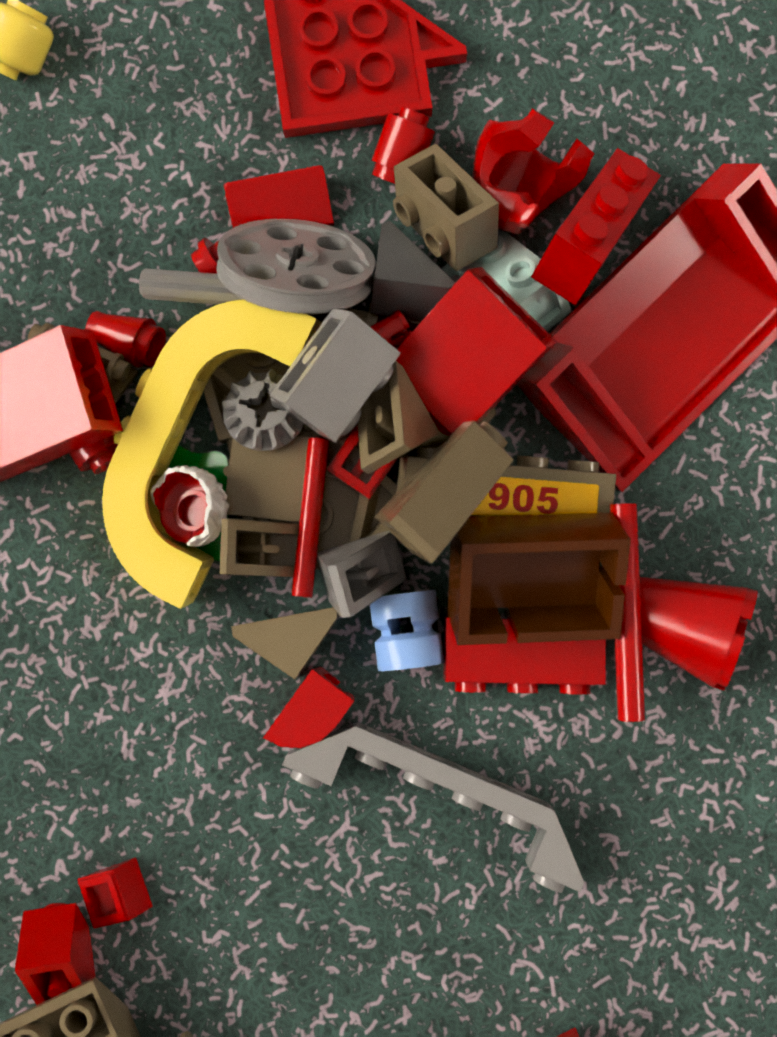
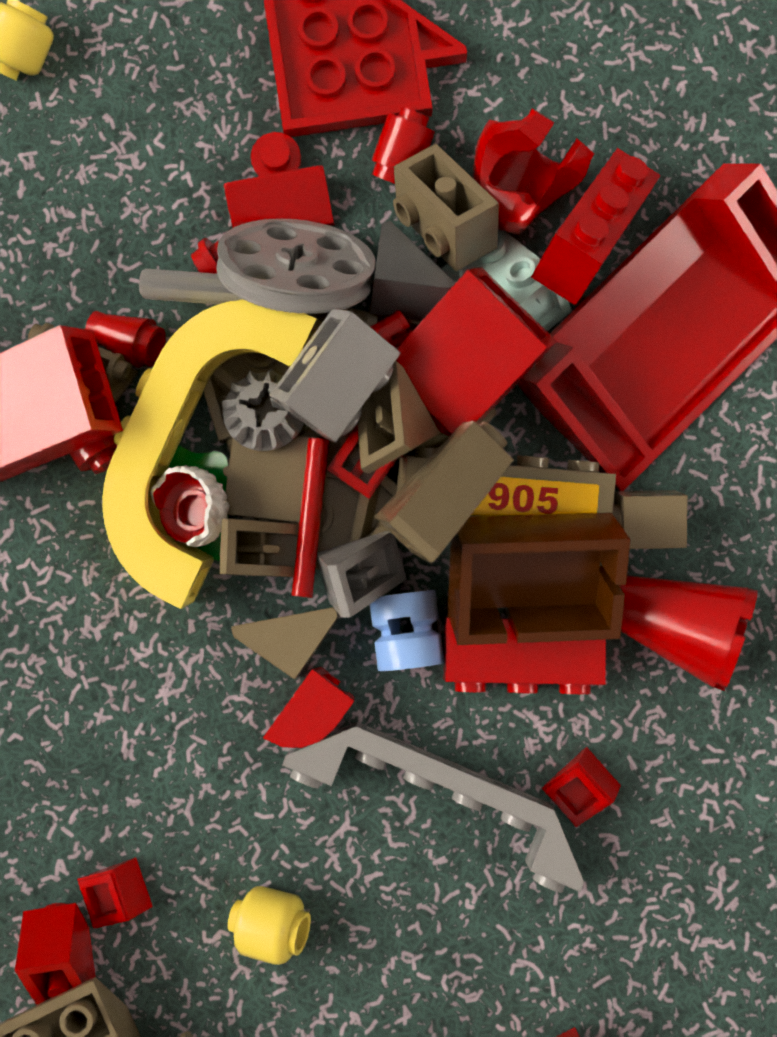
(269, 925): none -> light yellow head
(275, 154): none -> red plate
(582, 788): none -> red slope
(629, 646): red piece -> none
(652, 518): none -> dark tan brick

